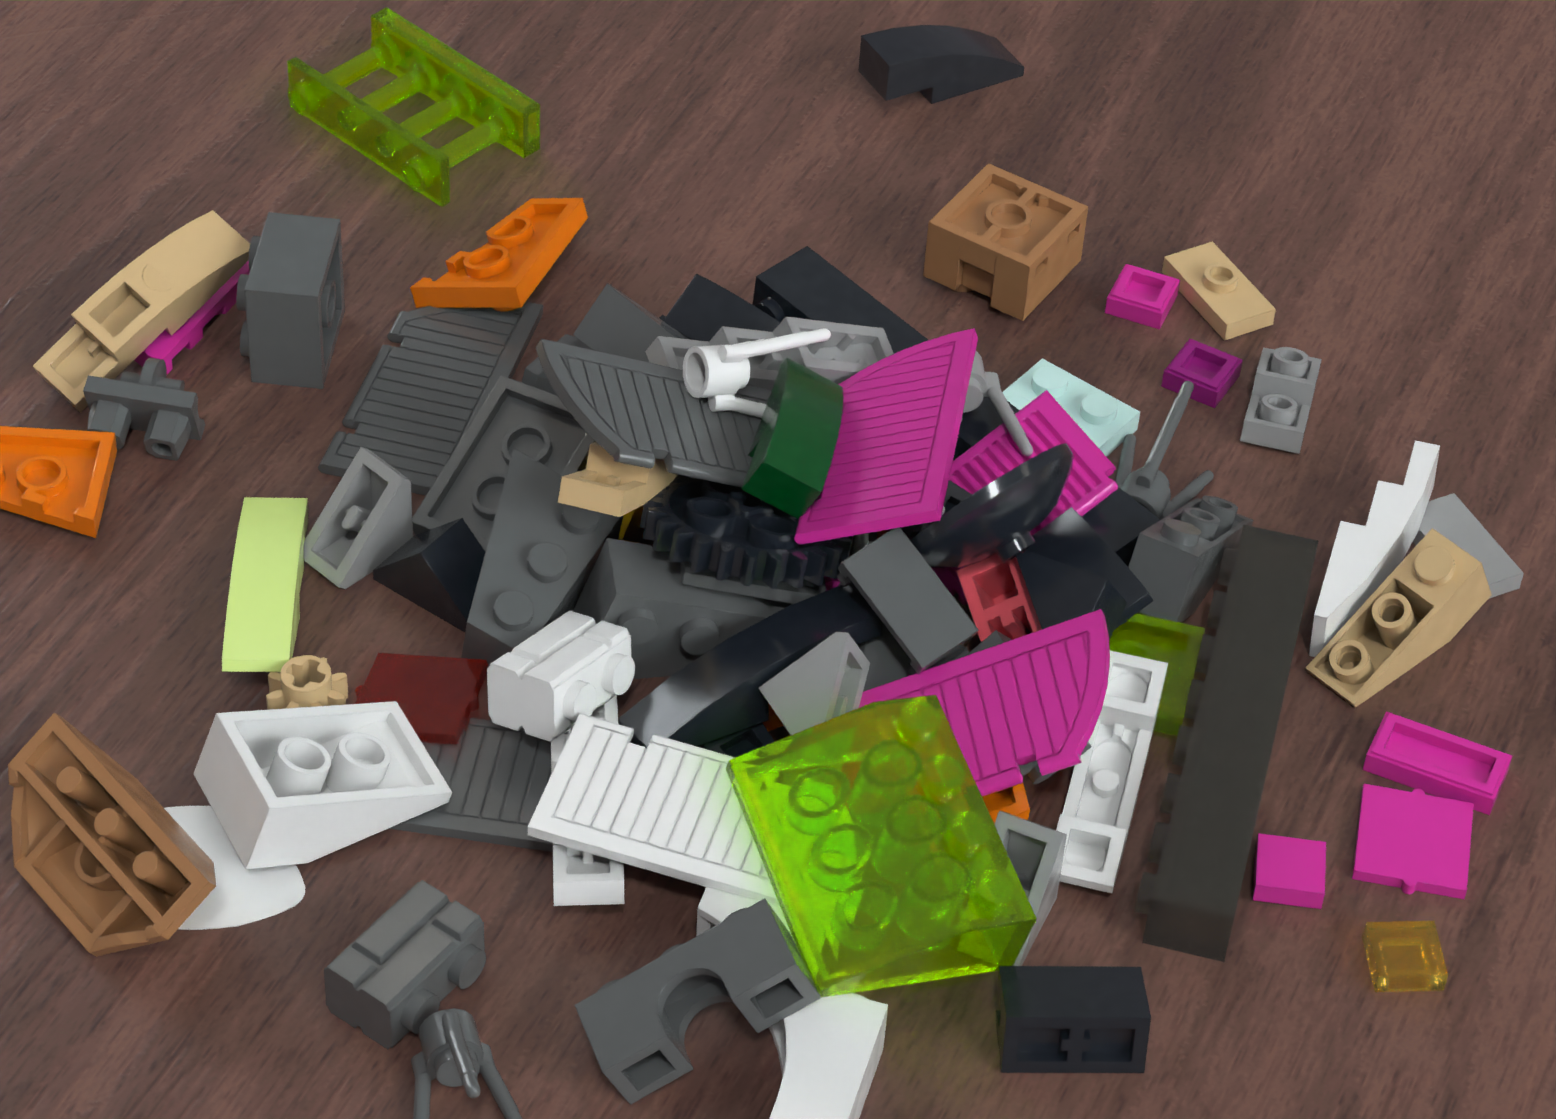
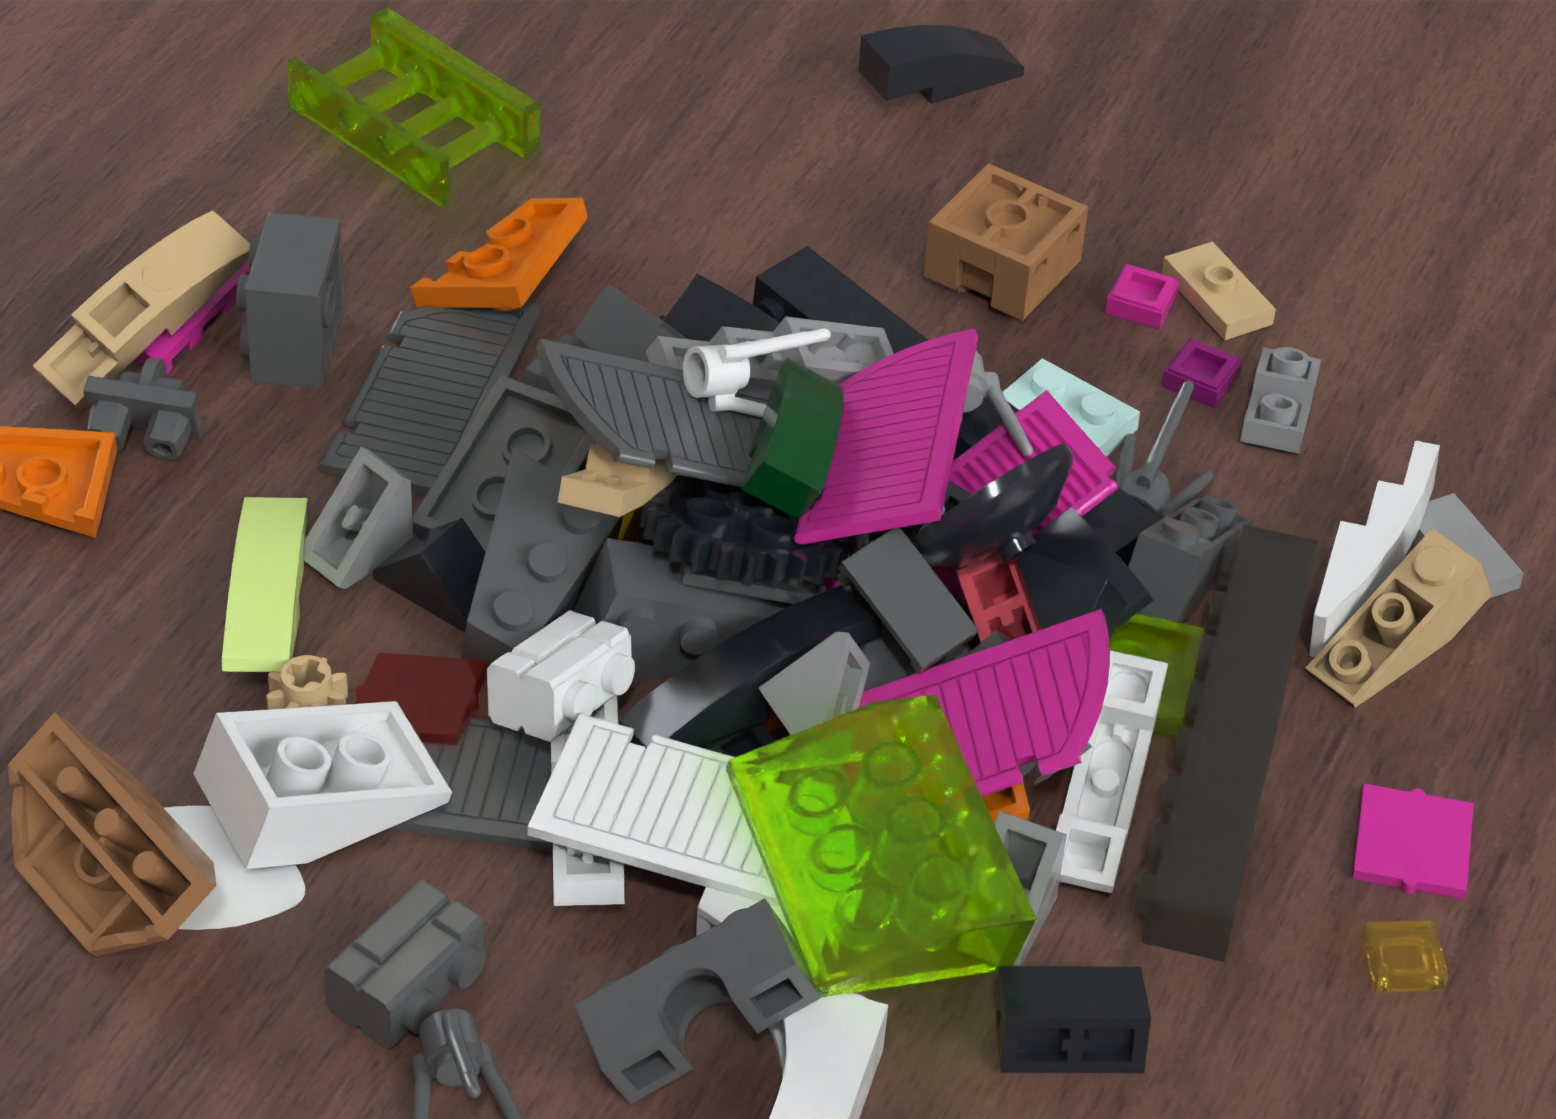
(1289, 871): dark pink tile -> none
(1437, 762): dark pink tile -> none

